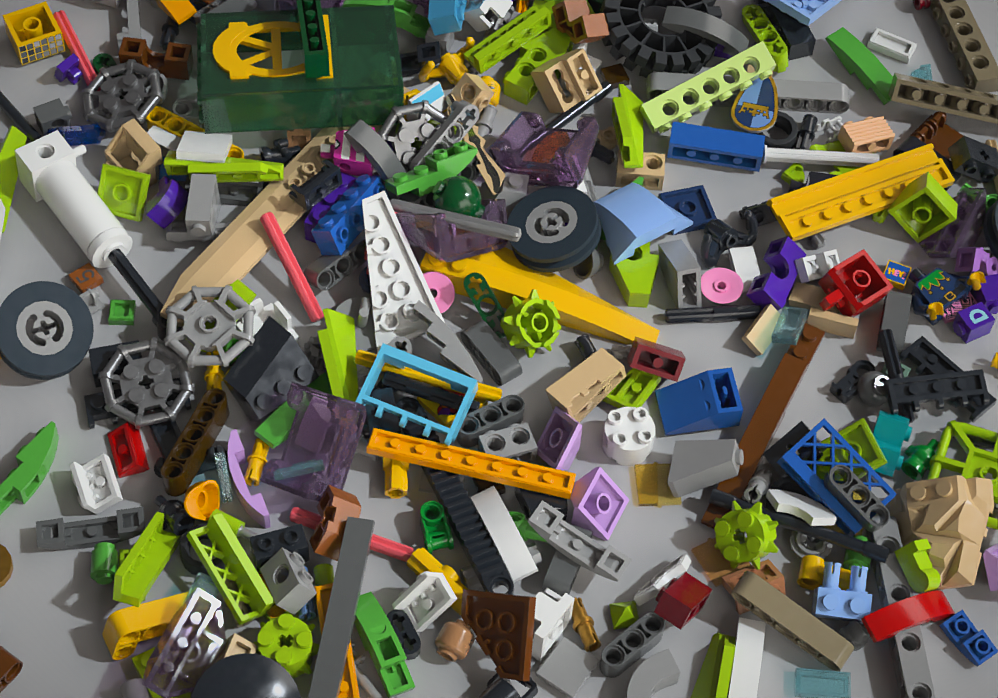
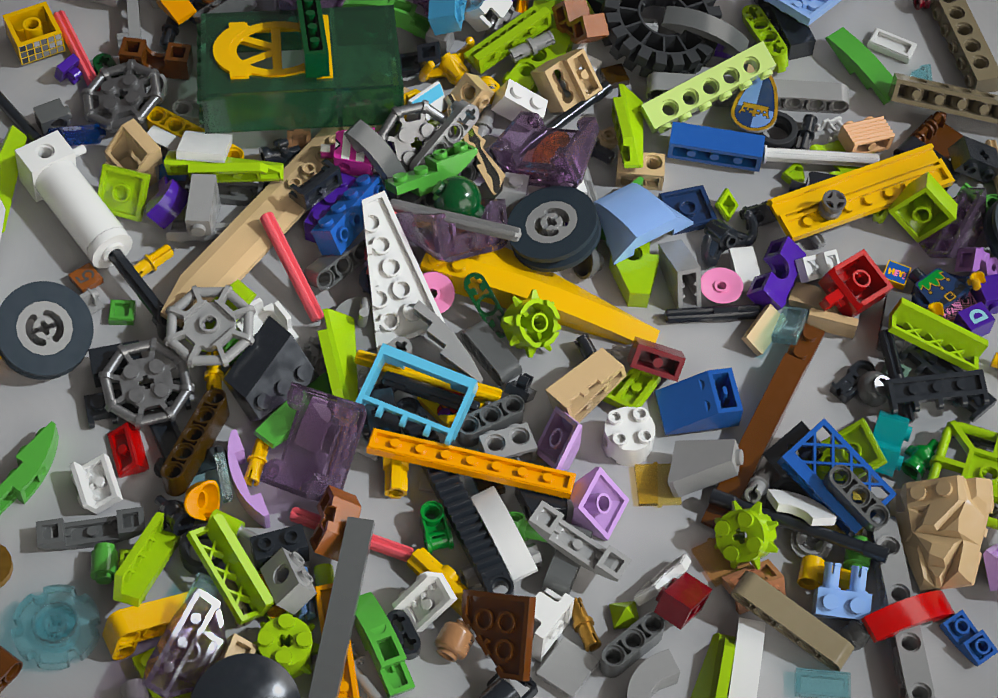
(56, 627): none -> clear light blue piece
(154, 260): none -> yellow axle
(299, 468): clear light blue tile -> none
(514, 98): none -> white brick
(521, 387): none -> black tile
(531, 46): none -> light grey pin
(726, 205): none -> lime slope
(837, 203): none -> dark grey wheel
(917, 566): lime leg -> none
(937, 333): none -> lime fence

